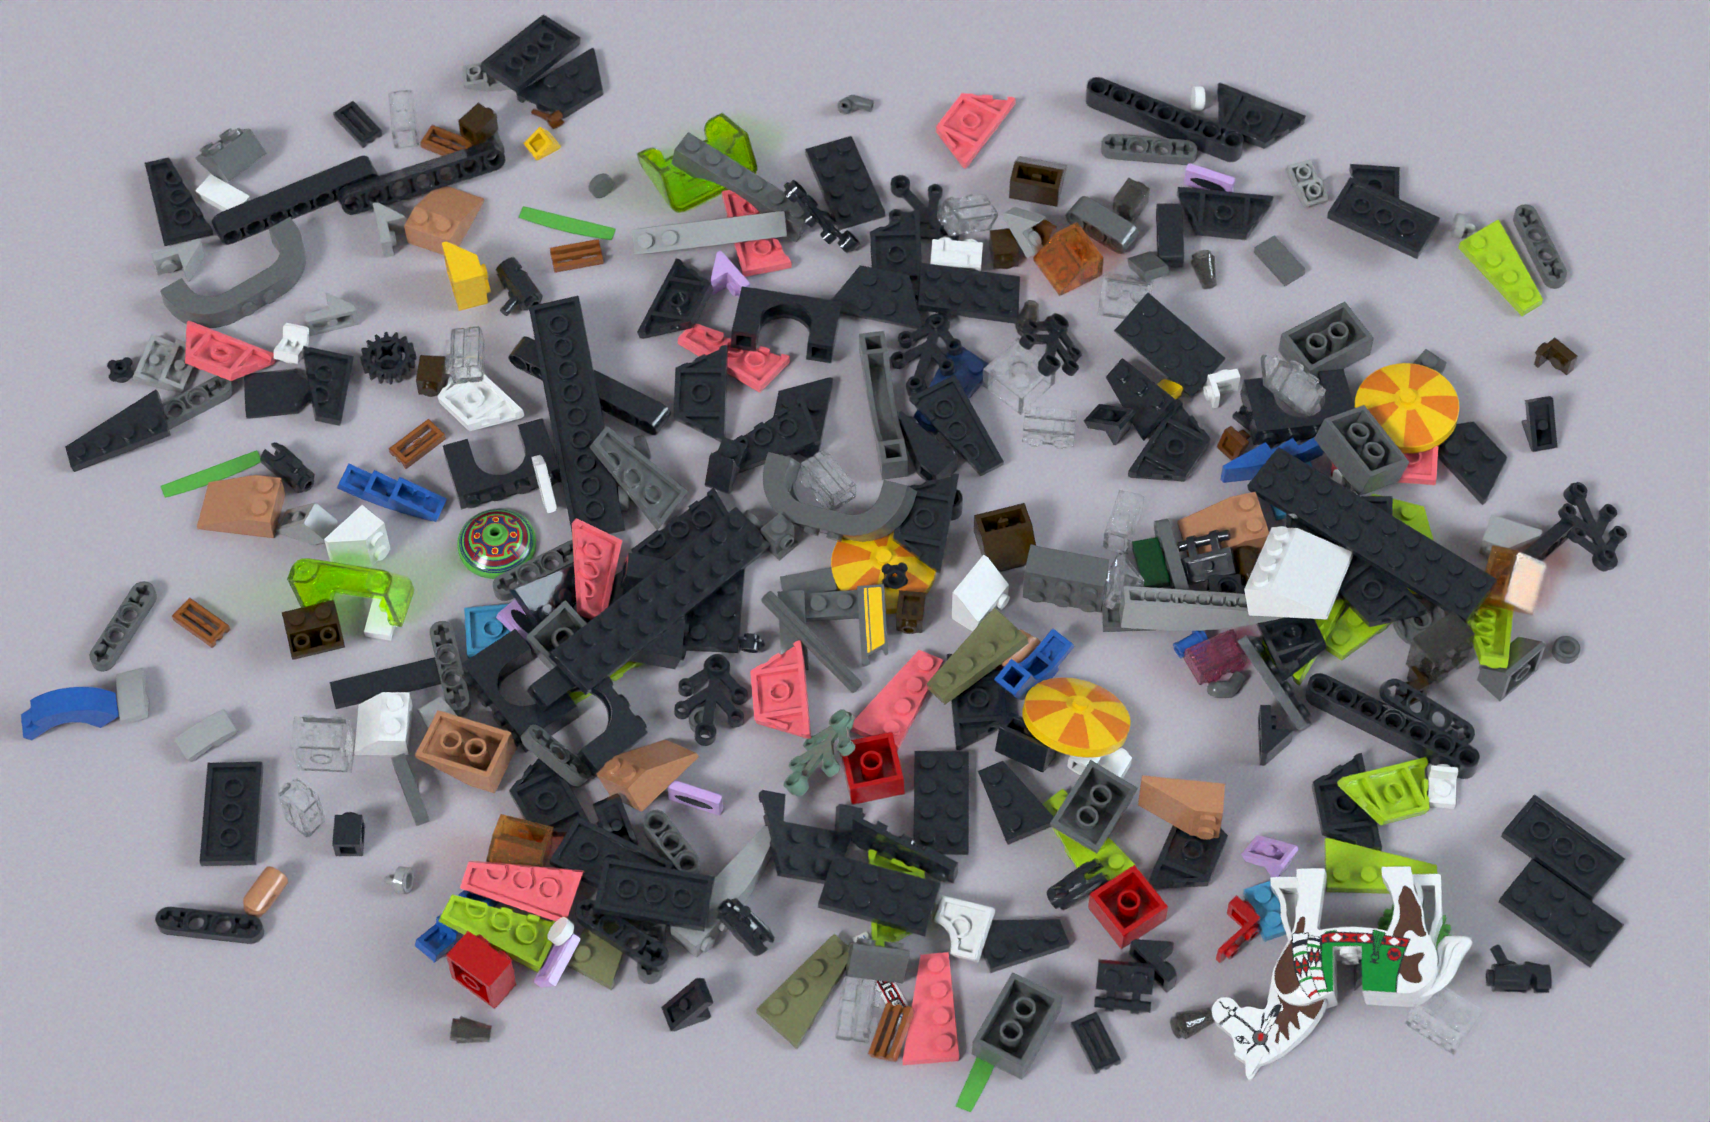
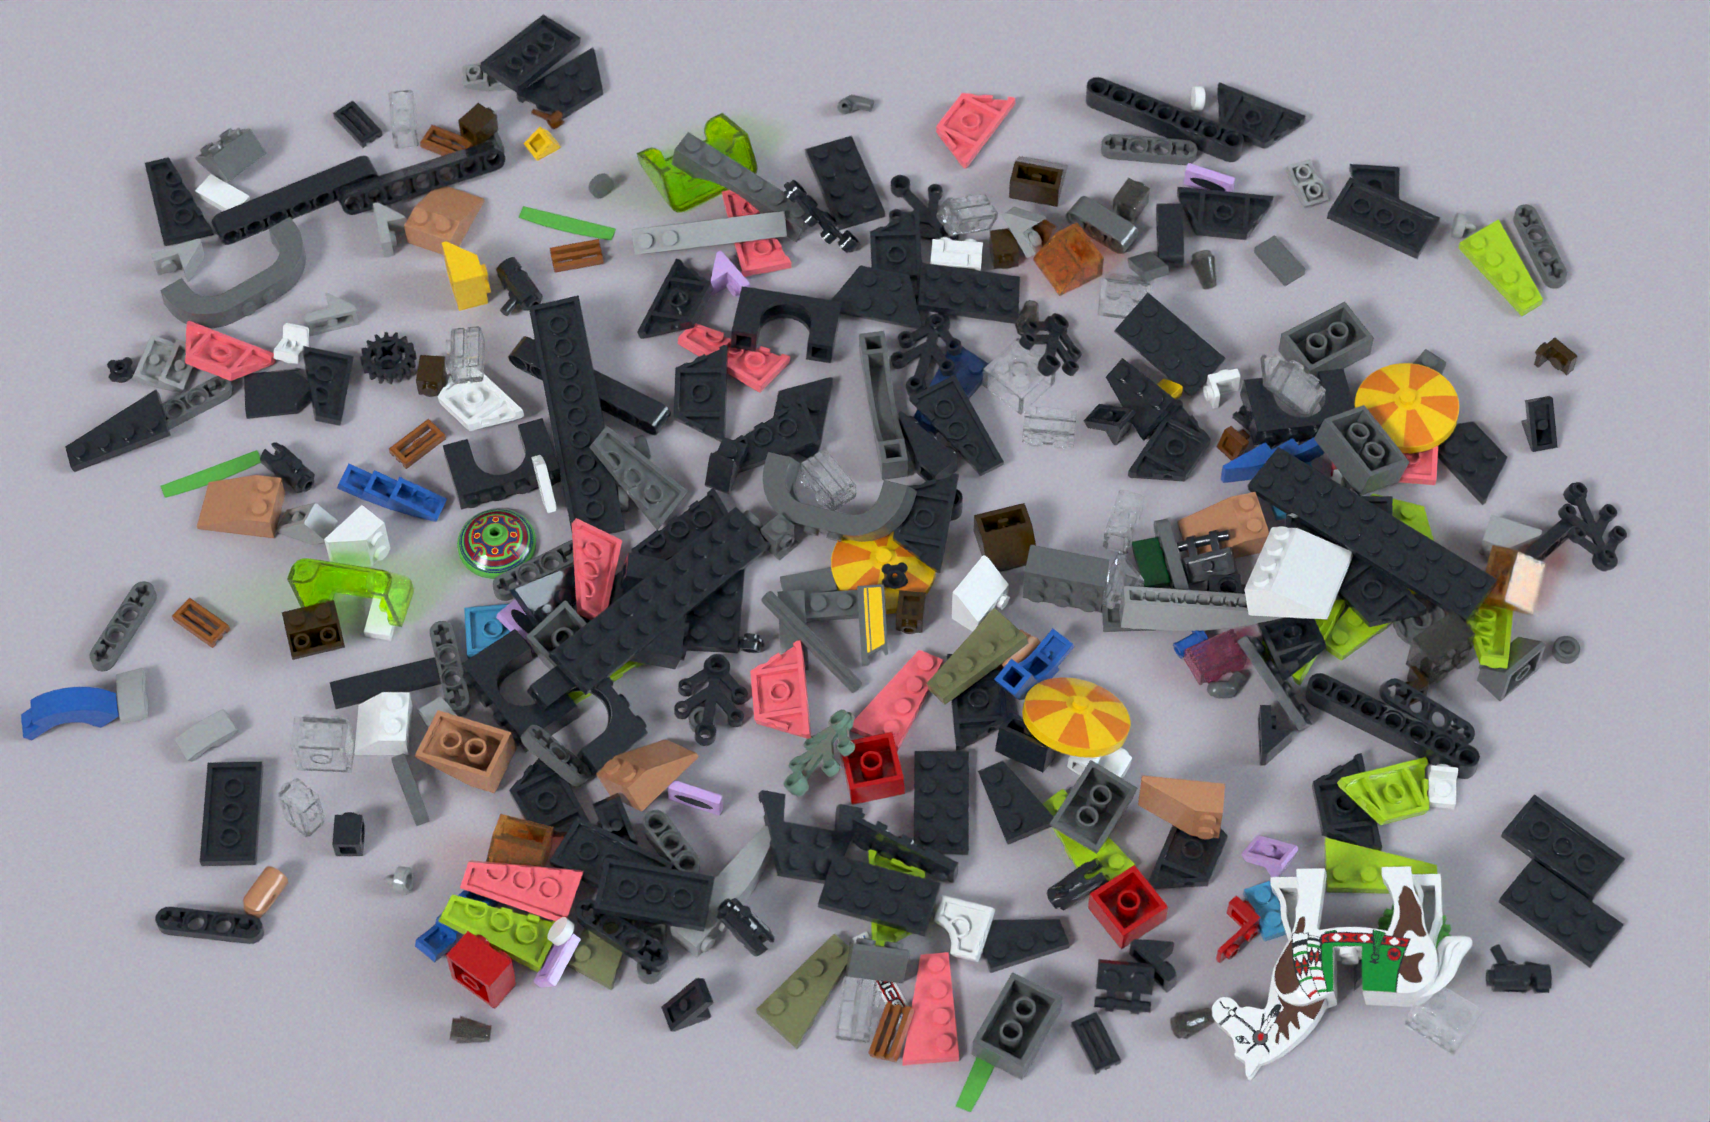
(1245, 561): dark brown brick -> none

